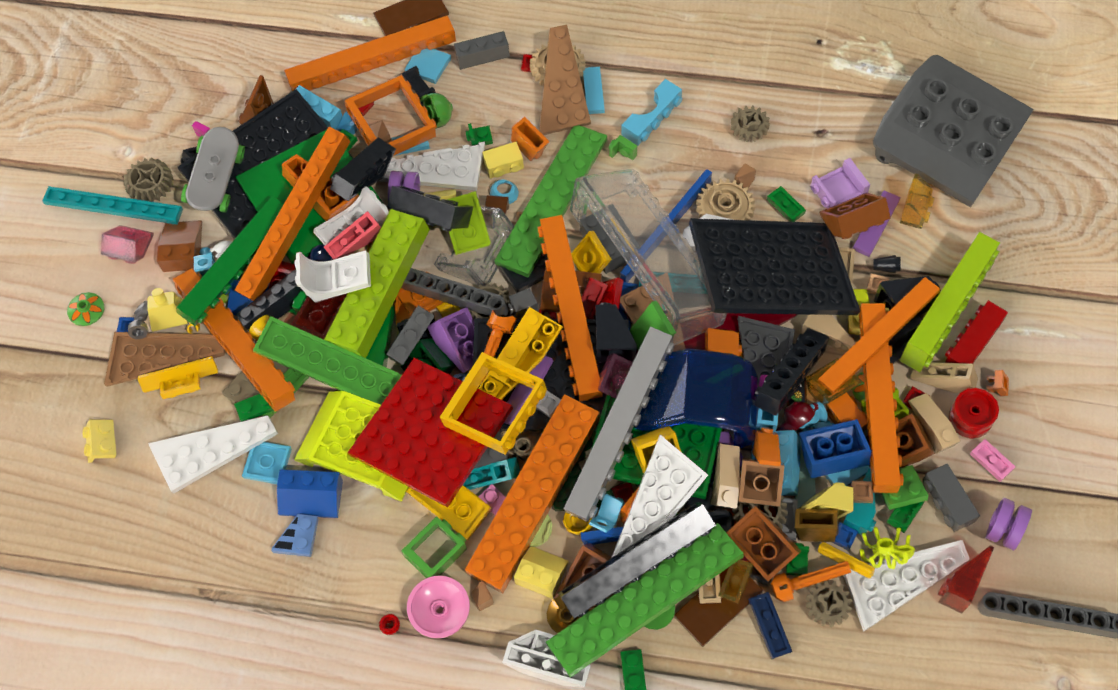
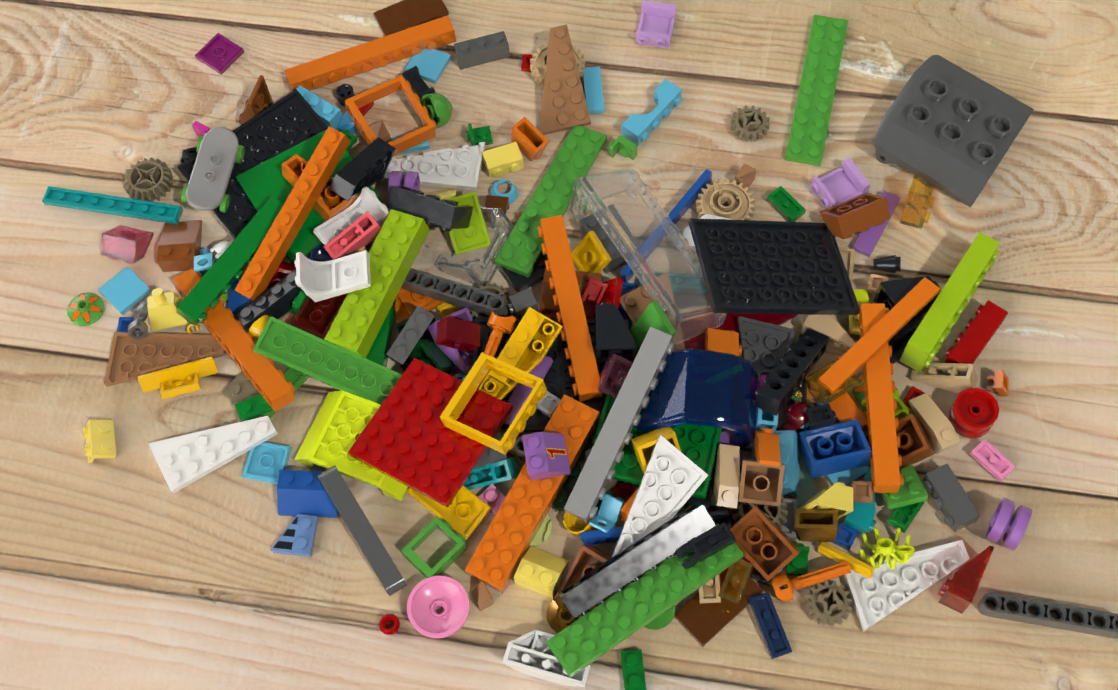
(124, 290): none -> medium azure tile
(219, 53): none -> magenta tile
(344, 92): none -> black wheel
(362, 530): none -> dark grey beam
(458, 334): none -> dark red brick
(545, 455): none -> medium lavender slope
(656, 24): none -> lavender panel
(706, 545): none -> black hinge
(816, 91): none -> bright green plate
(820, 416): none -> black bracket

